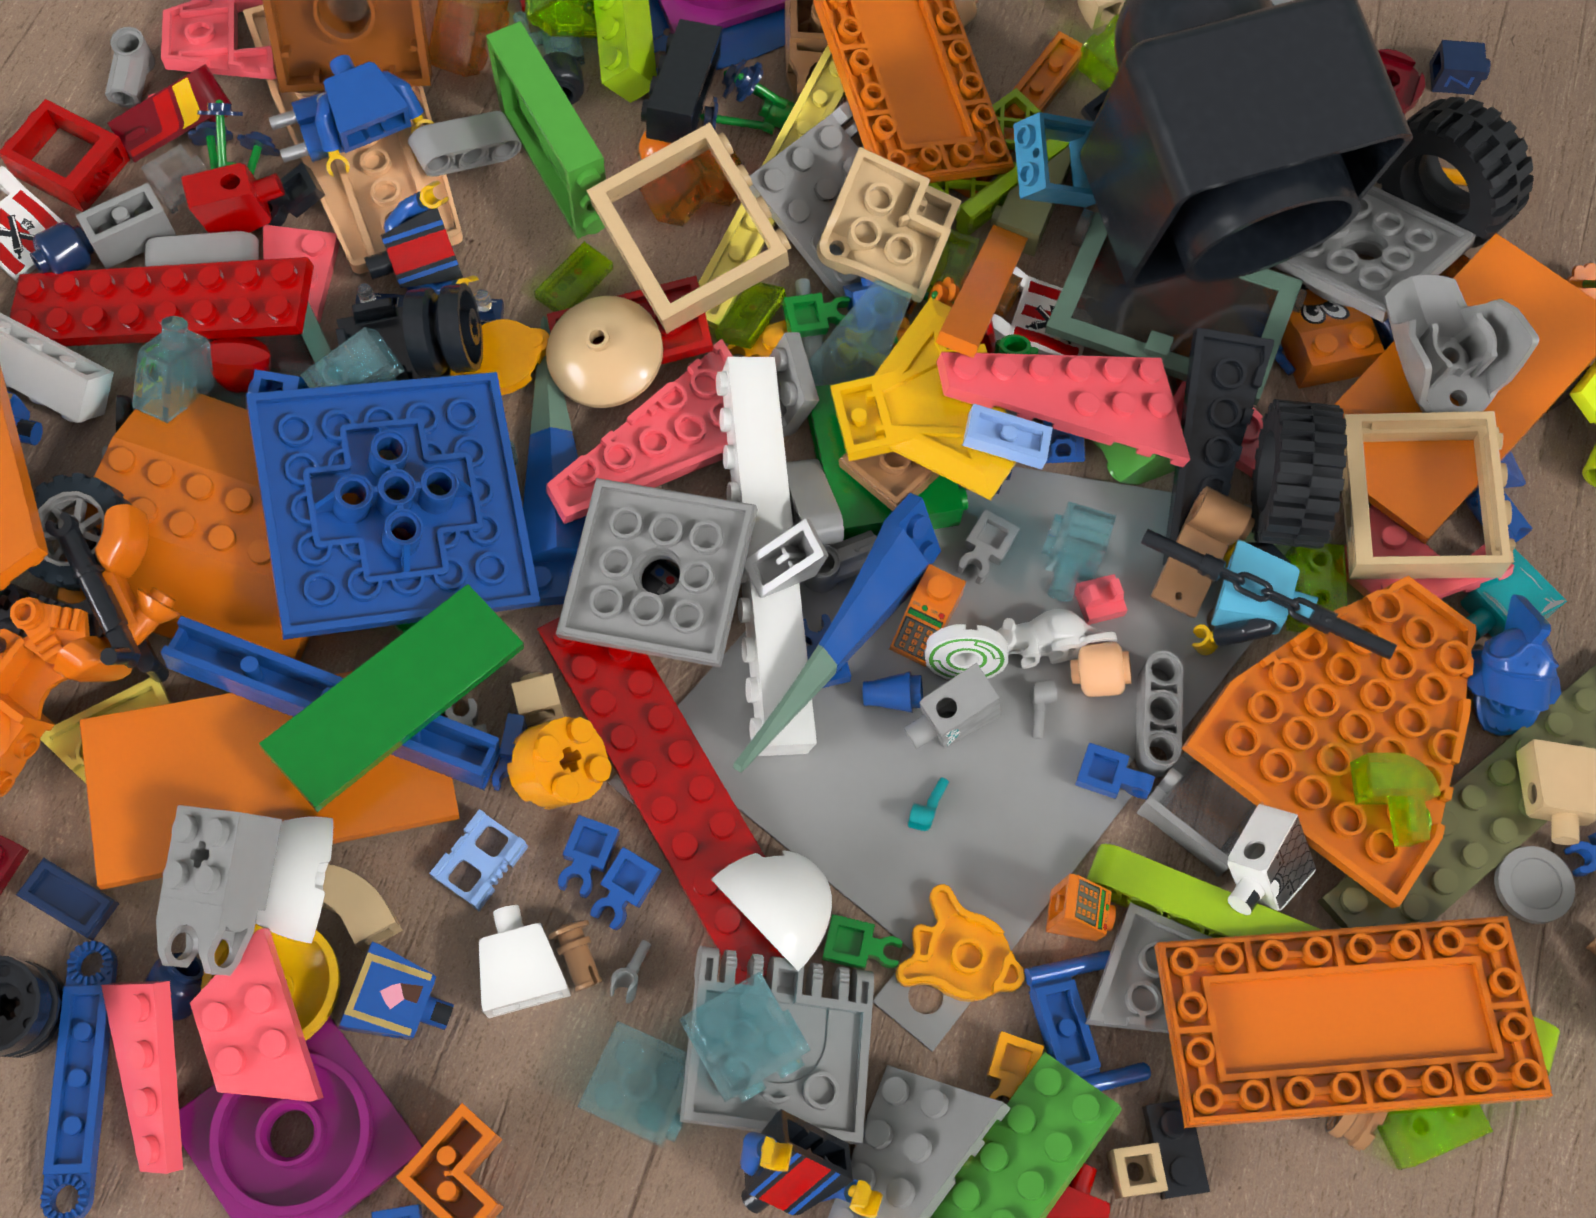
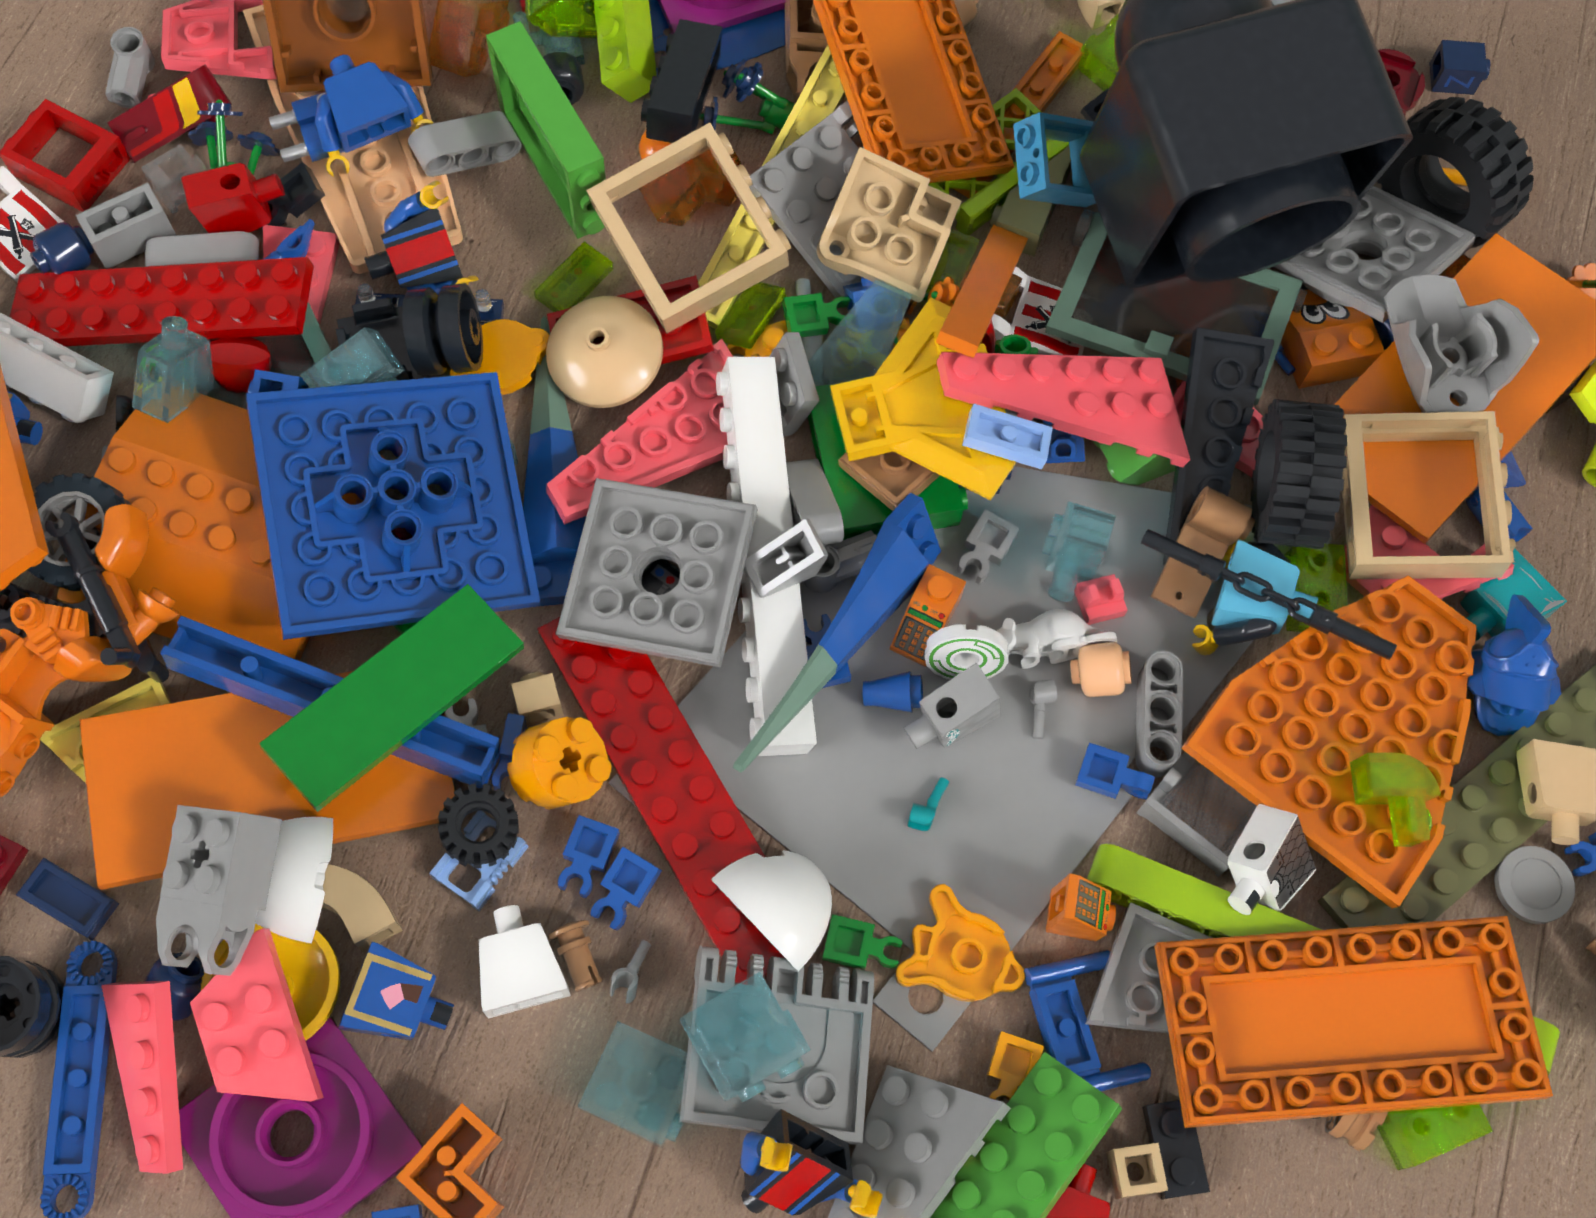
(295, 244): none -> blue hand
(473, 800): none -> black tyre

